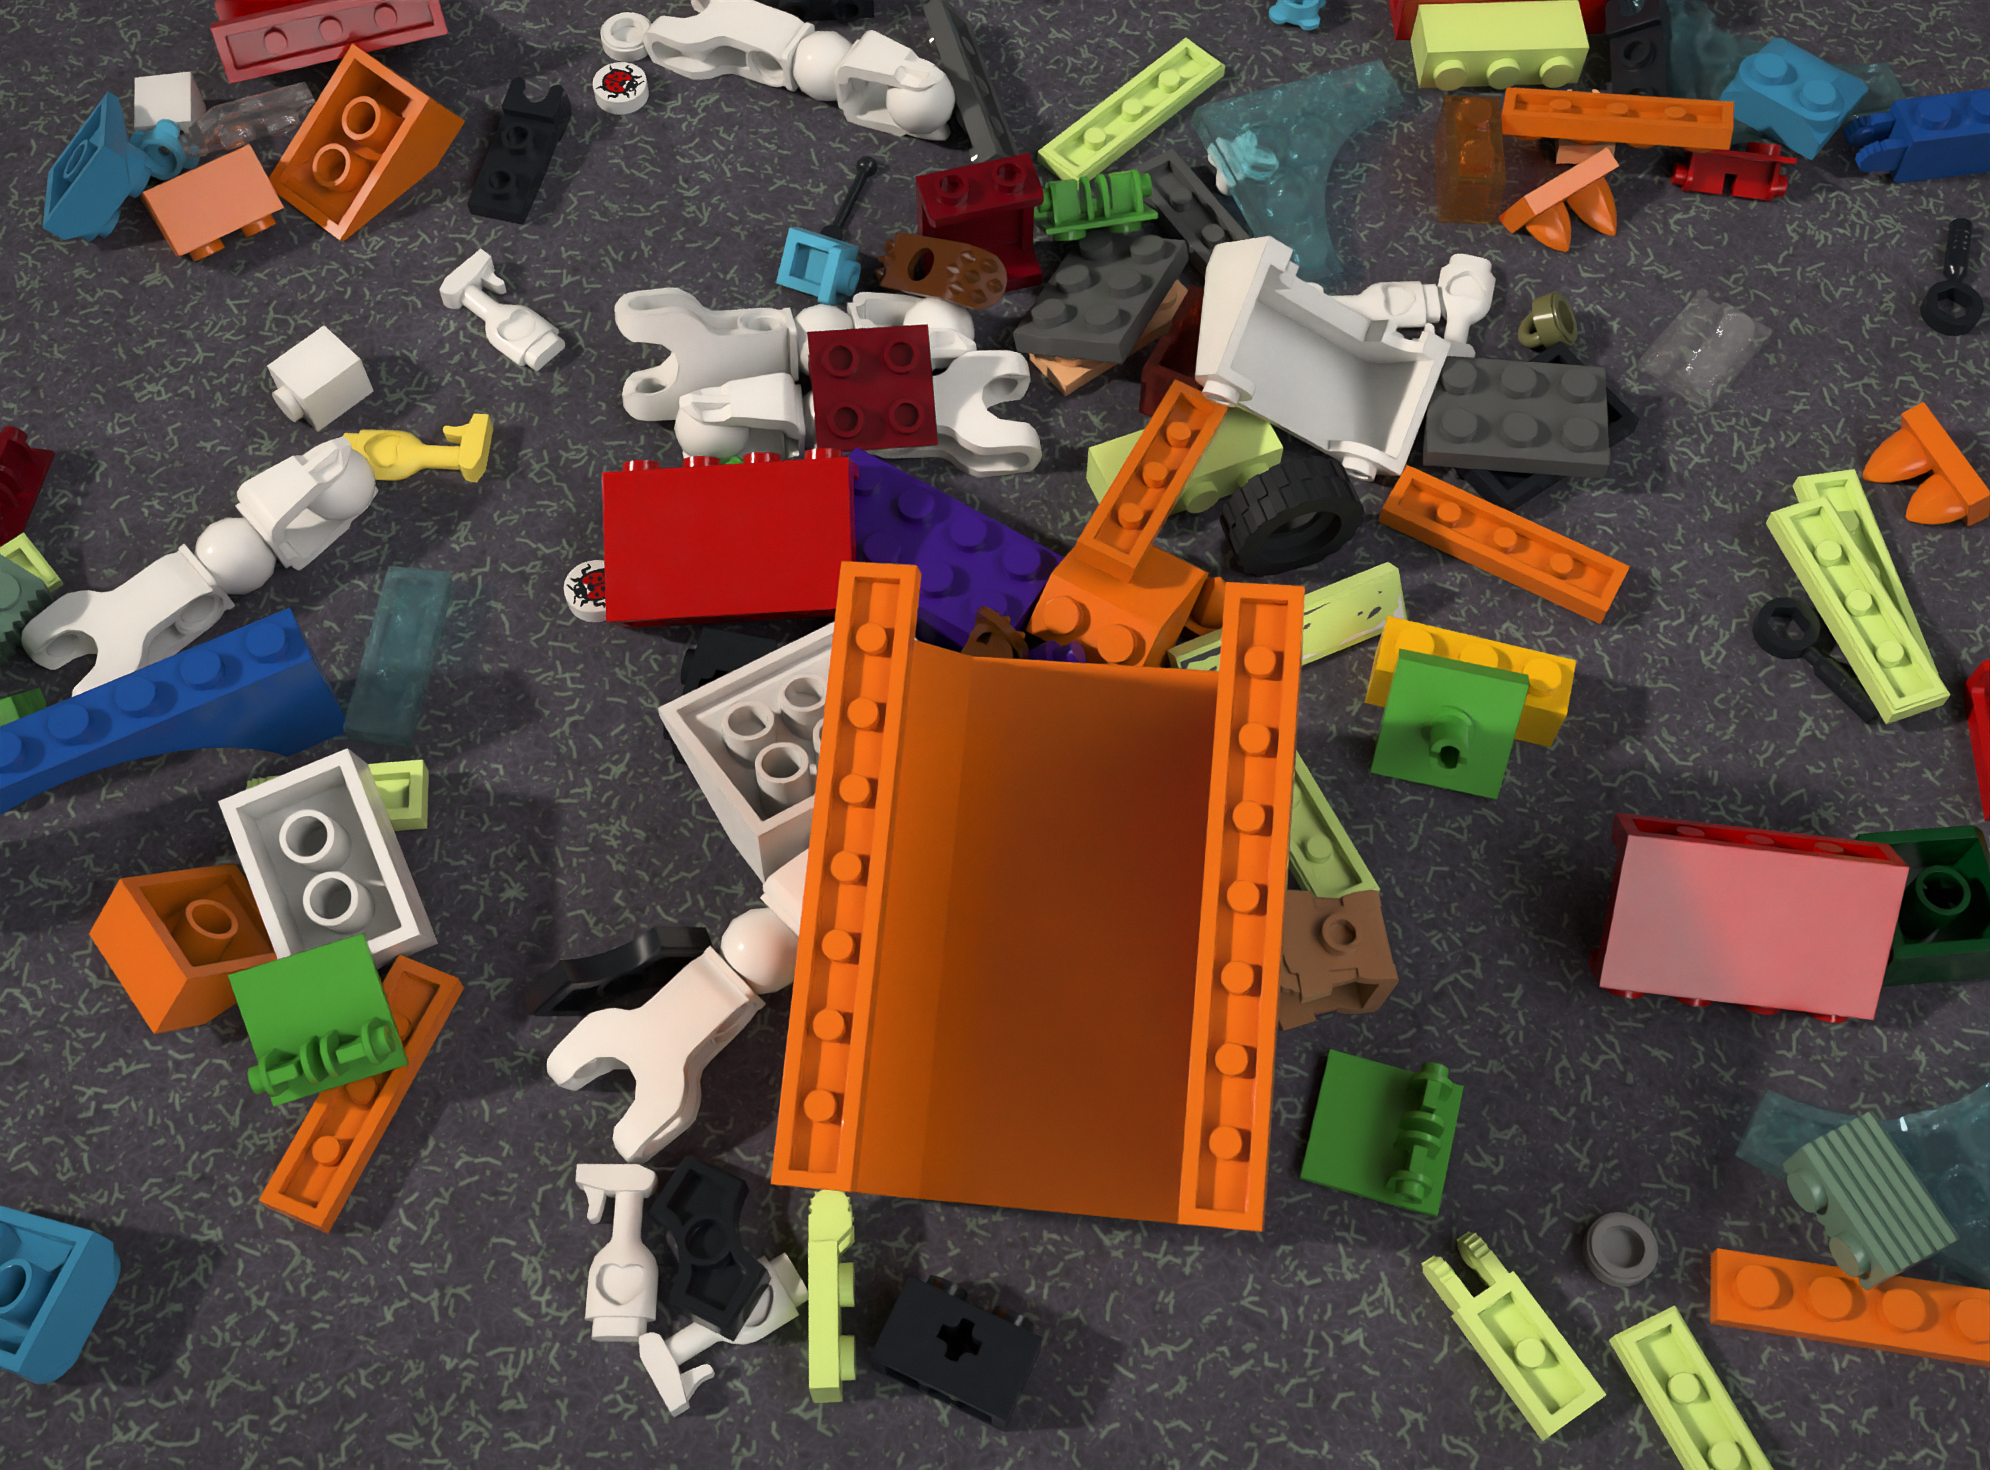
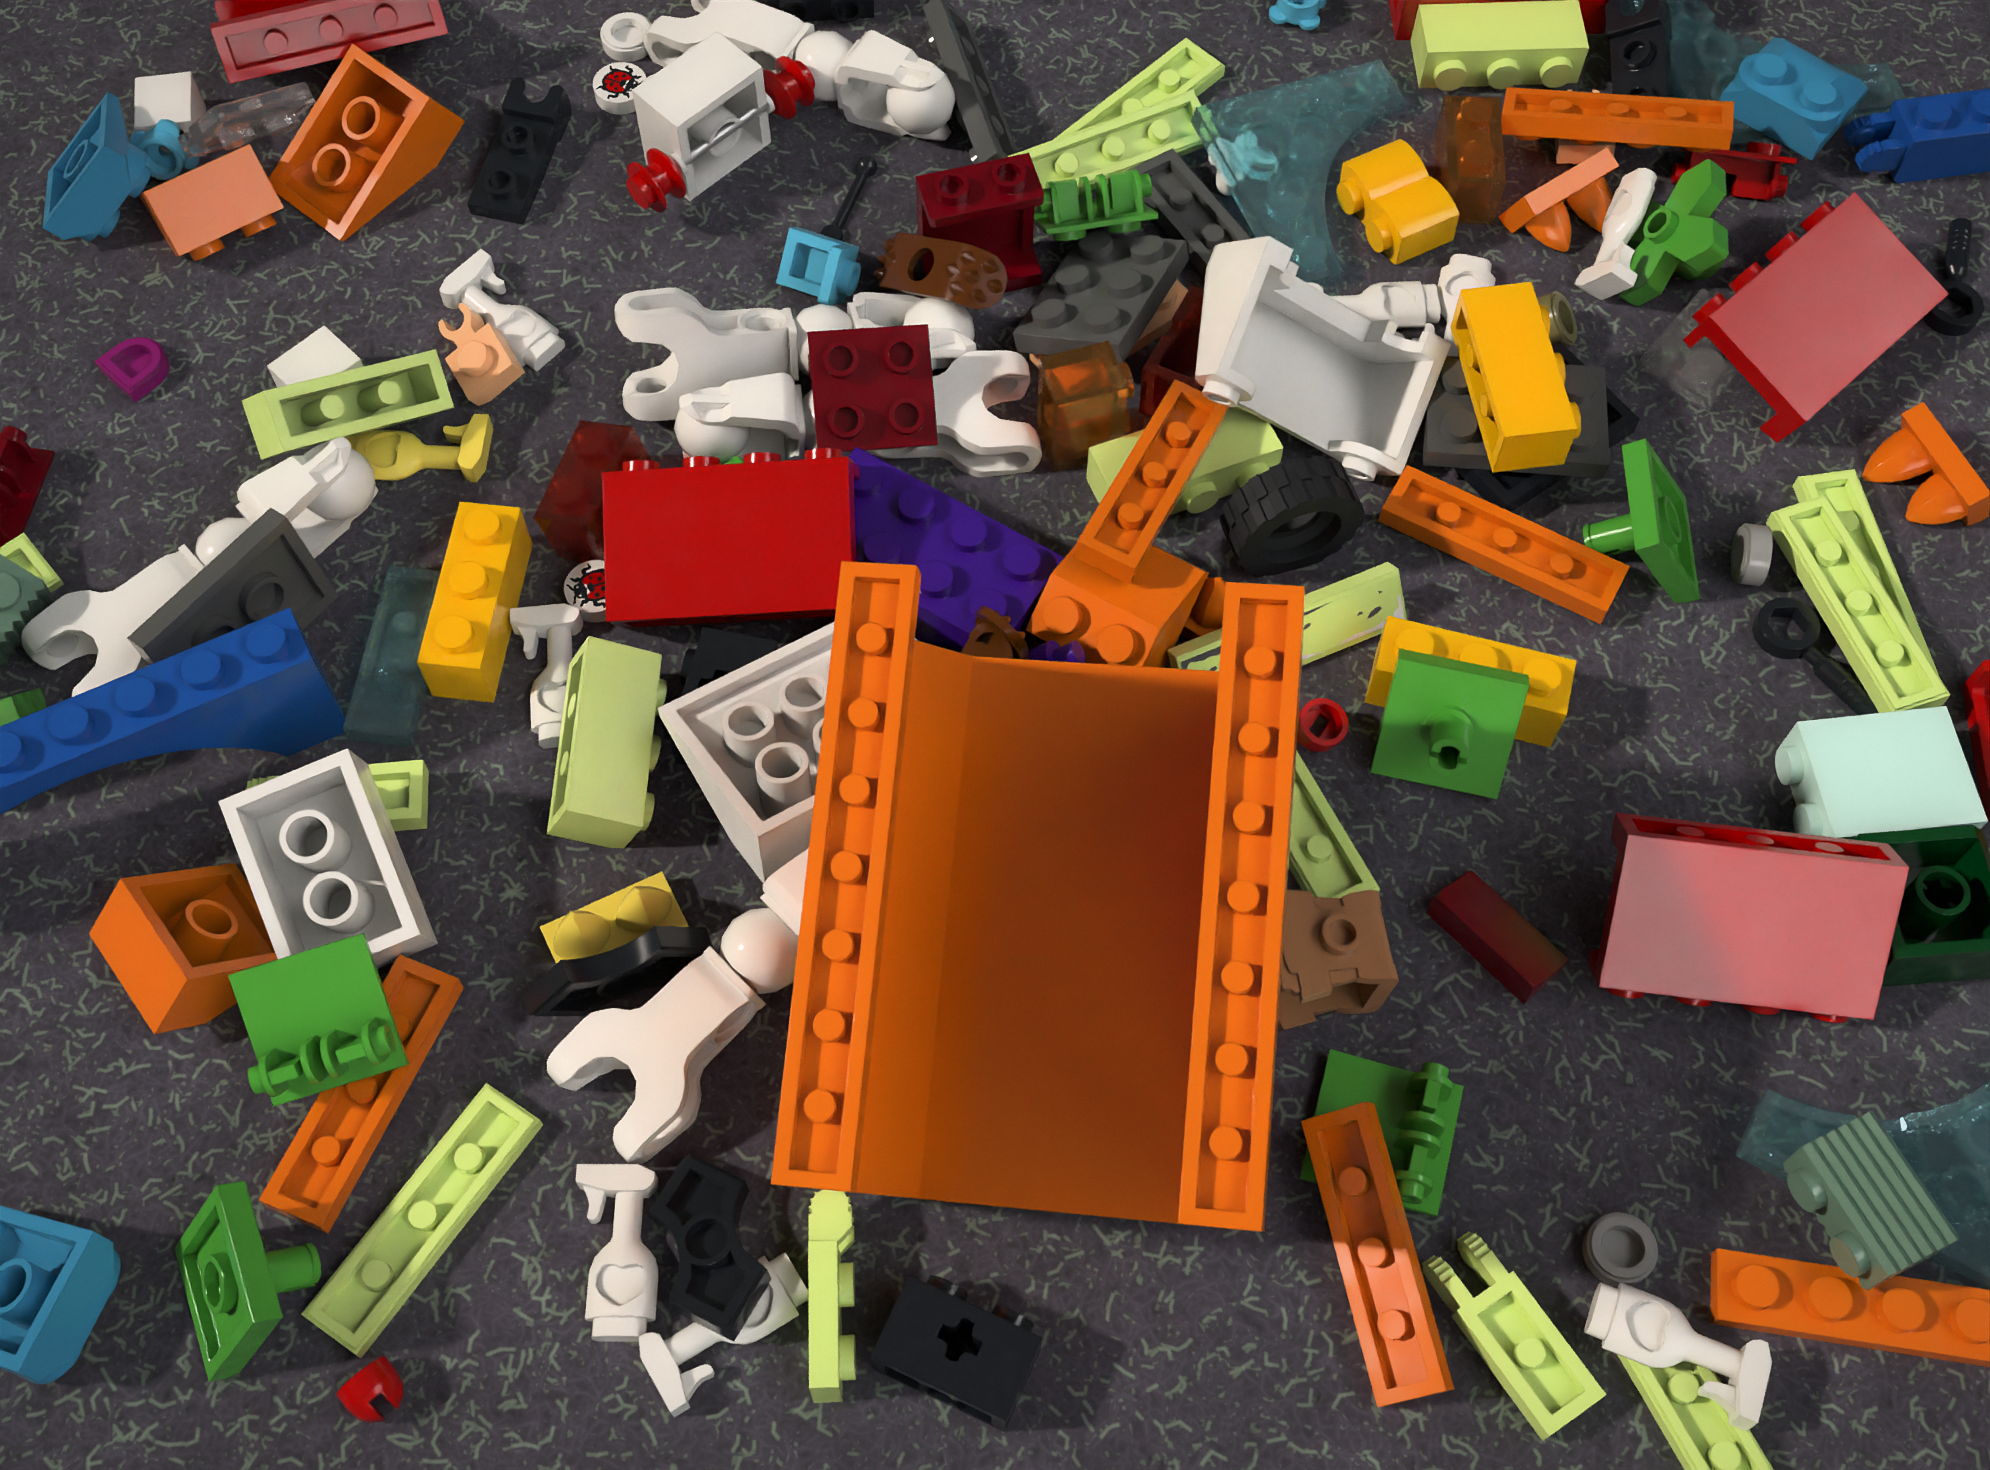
(135, 366): none -> magenta tile
(234, 1281): none -> bright green tile
(246, 582): none -> dark grey plate
(347, 403): none -> yellowish green brick
(369, 1383): none -> red hinge
(422, 1220): none -> yellowish green tile
(473, 601): none -> yellow brick
(482, 357): none -> light nougat plate
(548, 691): none -> white piece
(574, 499): none -> clear red brick
(607, 744): none -> yellowish green brick
(614, 920): none -> light yellow tile
(708, 117): none -> white brick
(1082, 402): none -> clear orange brick
(1119, 142): none -> yellowish green tile
(1332, 733): none -> red hinge
(1376, 1255): none -> orange plate
(1397, 202): none -> yellow brick
(1496, 935): none -> dark red slope
(1514, 377): none -> yellow brick
(1626, 211): none -> white piece
(1654, 527): none -> bright green tile
(1661, 1336): none -> white piece
(1680, 235): none -> bright green plant
(1751, 554): none -> light grey tile
(1818, 310): none -> panel
(1878, 774): none -> light aqua brick

